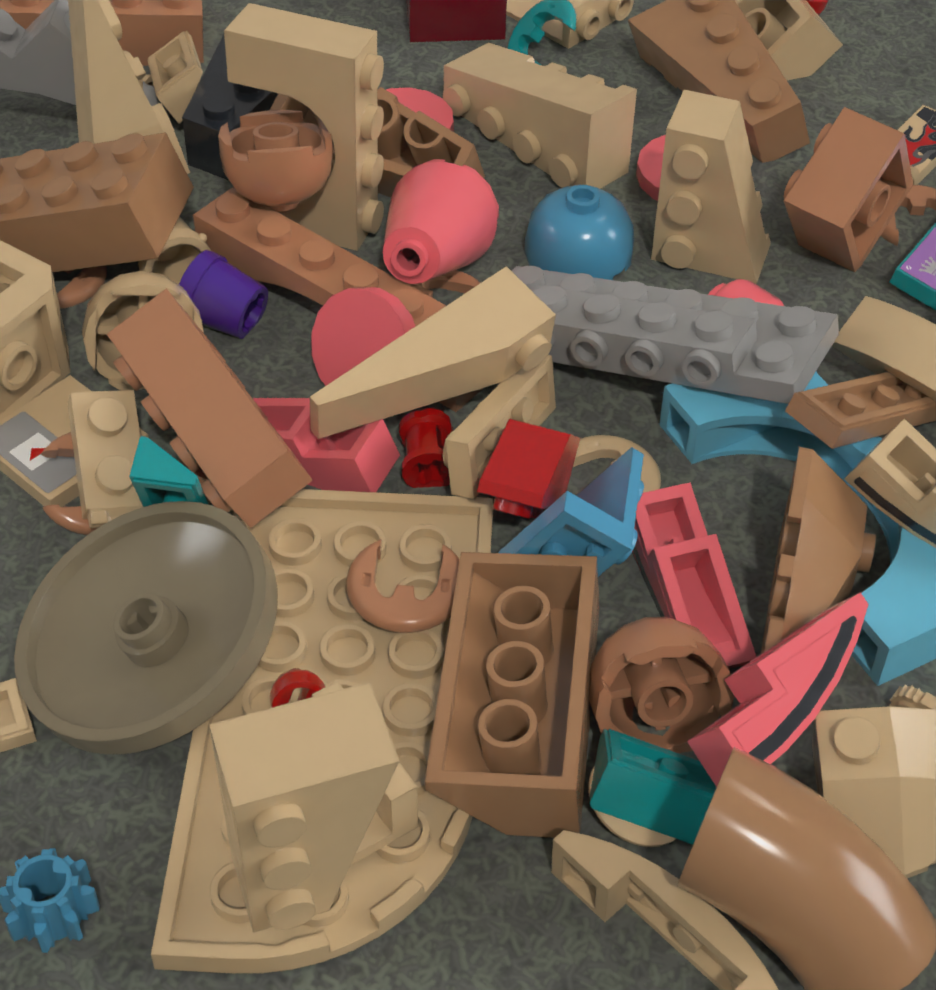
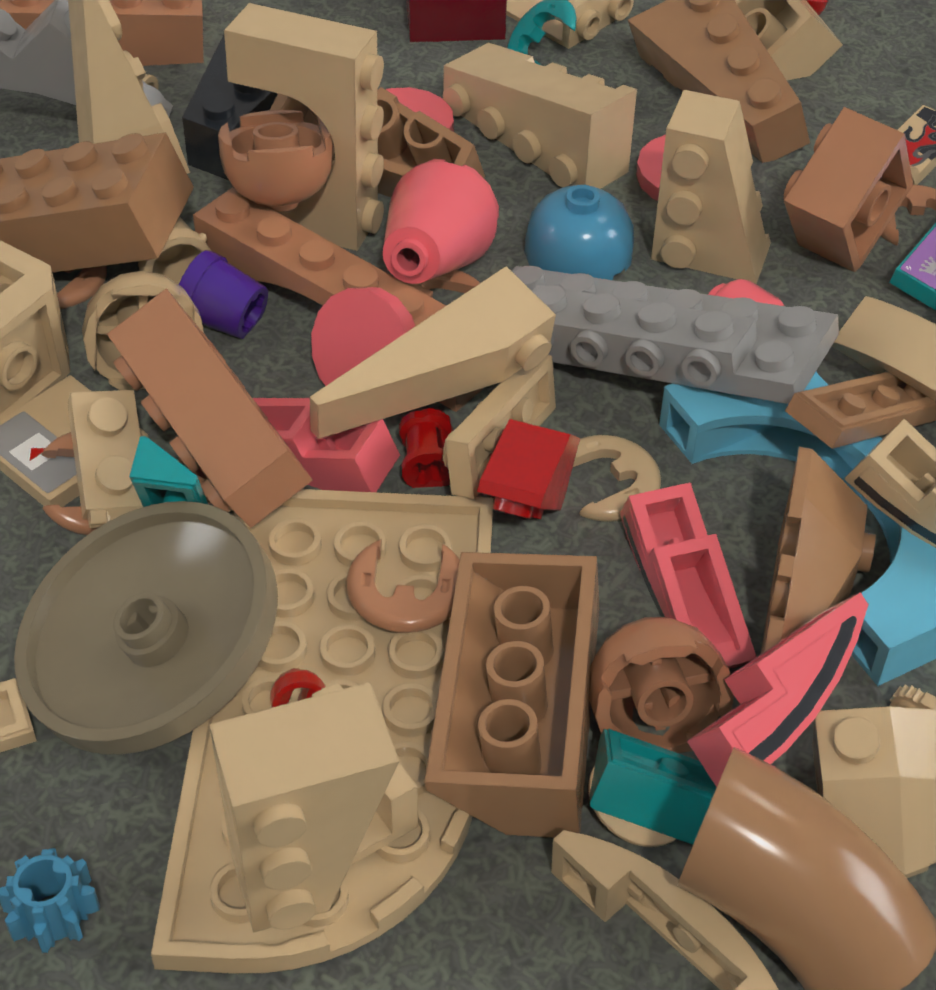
(176, 74): tan slope -> none
(594, 521): dark azure bracket -> none

